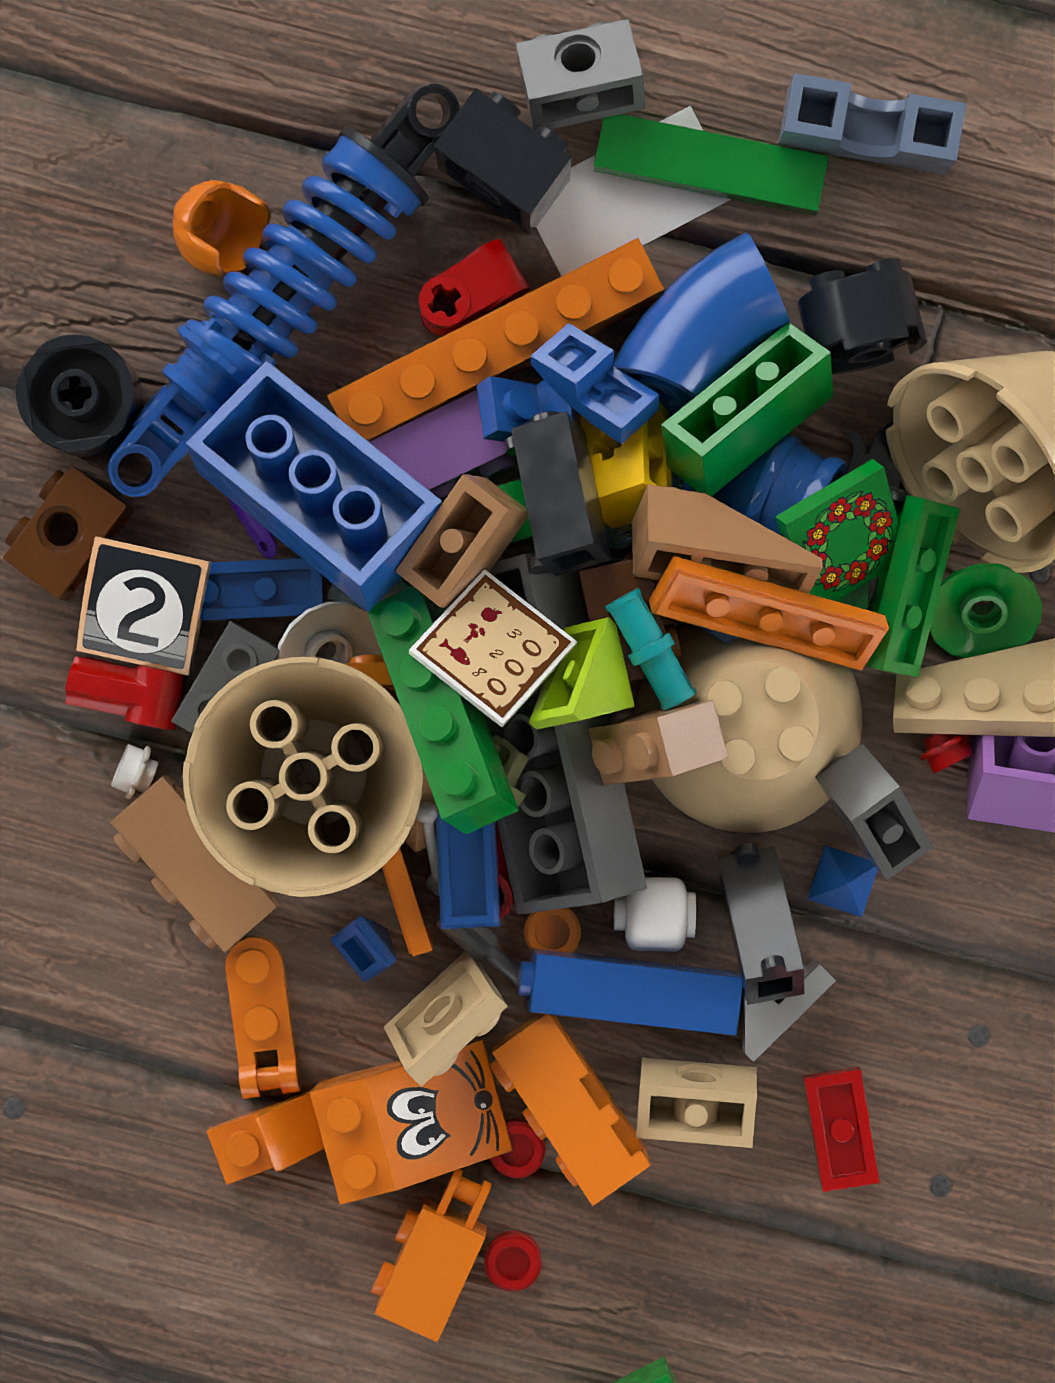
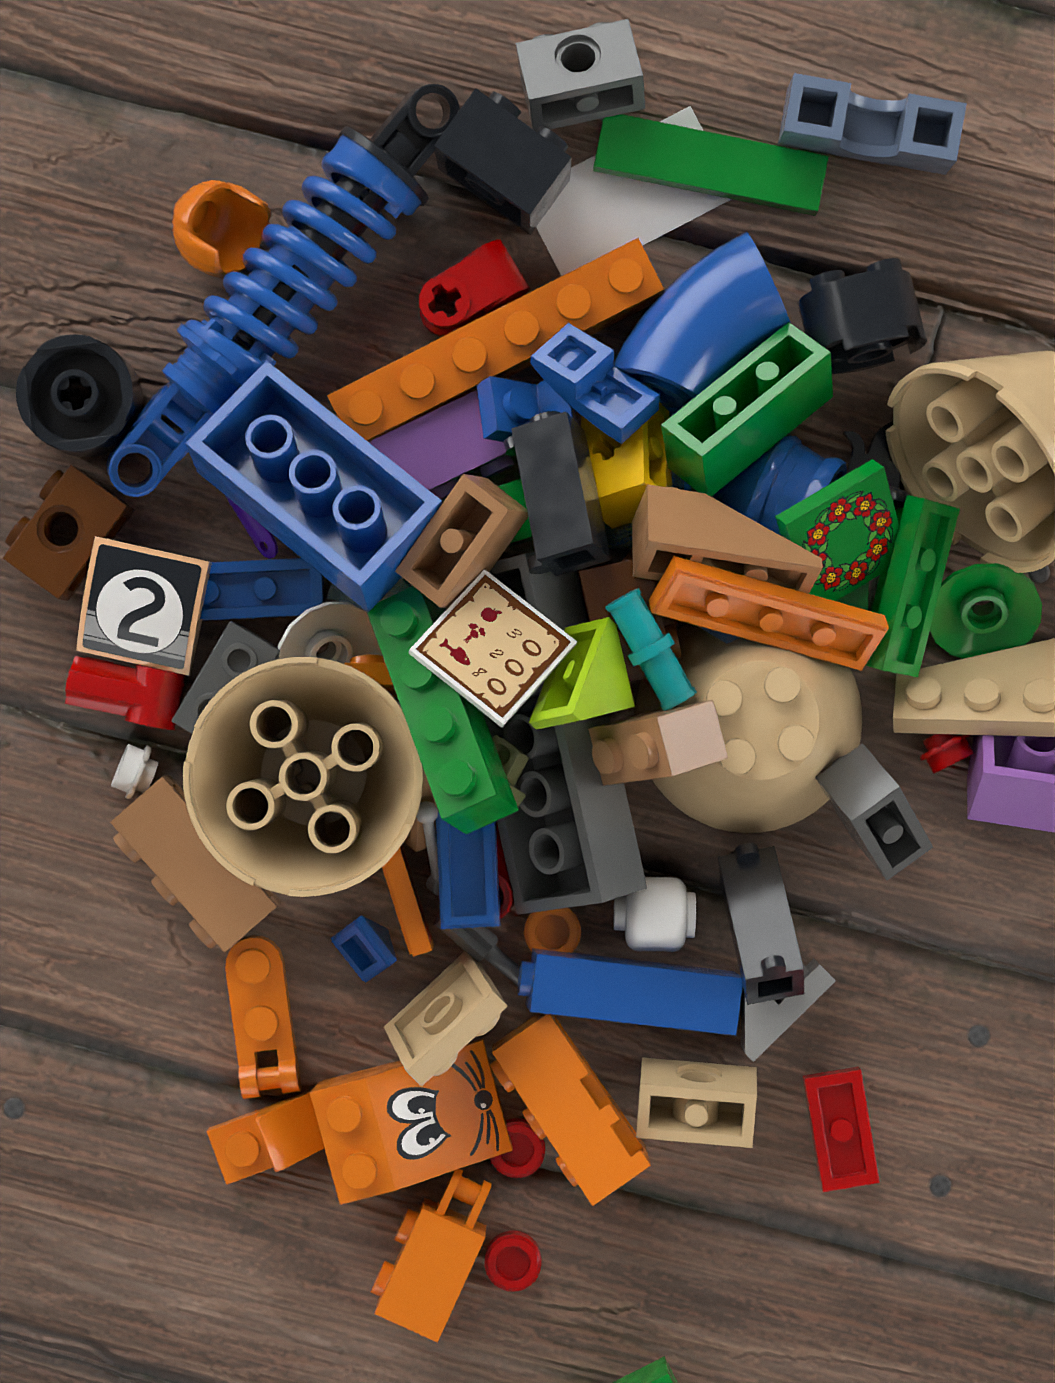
(842, 881): blue slope -> none

